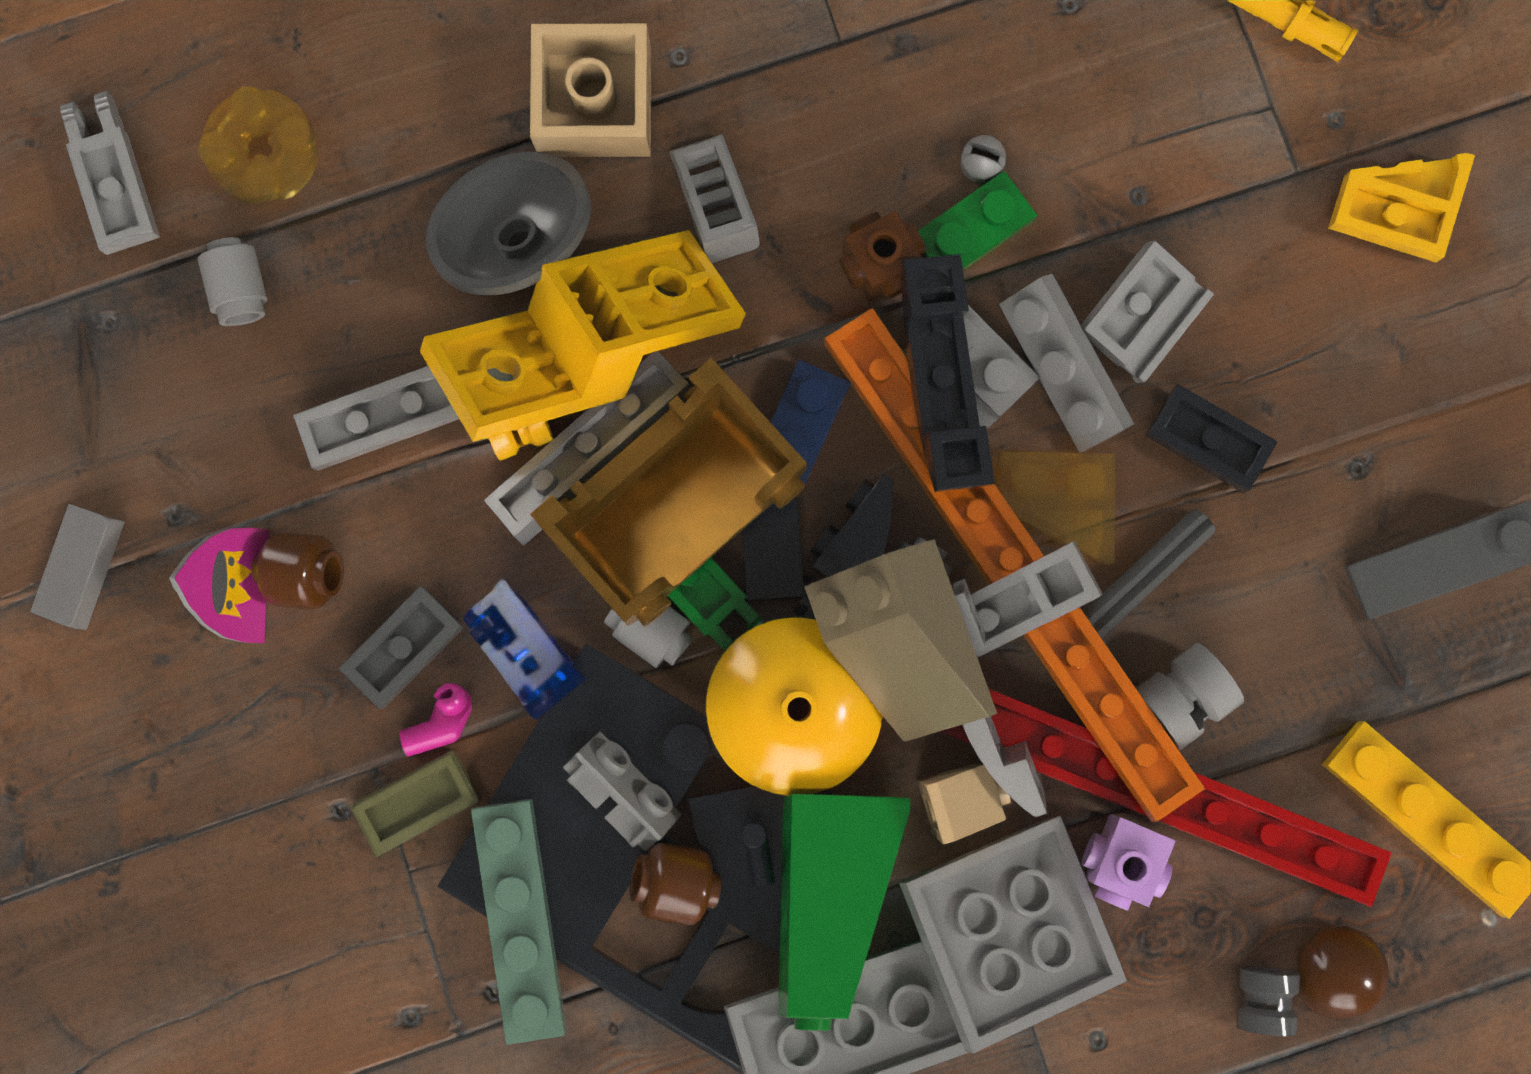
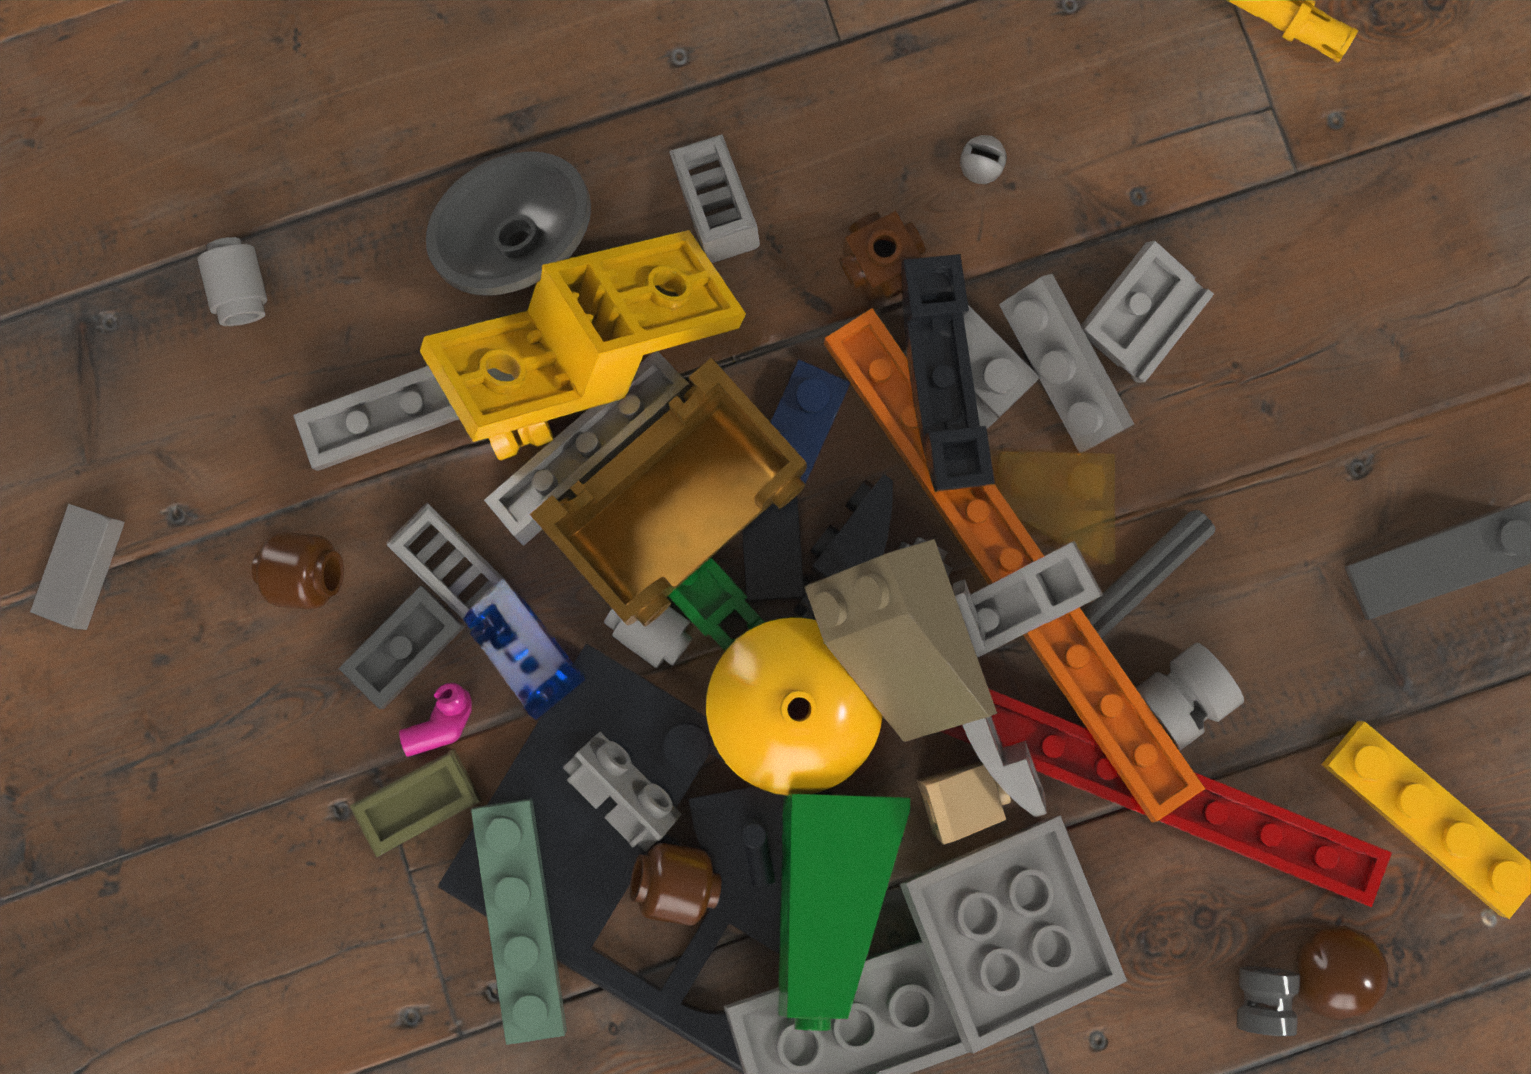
(109, 178): light grey hinge -> none
(219, 584): dark pink shield -> none
(250, 115): clear yellow plate -> none
(412, 529): none -> light grey slope
(591, 90): tan brick -> none
(979, 222): green plate -> none
(1148, 869): lavender brick -> none
(1211, 438): black plate -> none
(1404, 205): yellow wing -> none

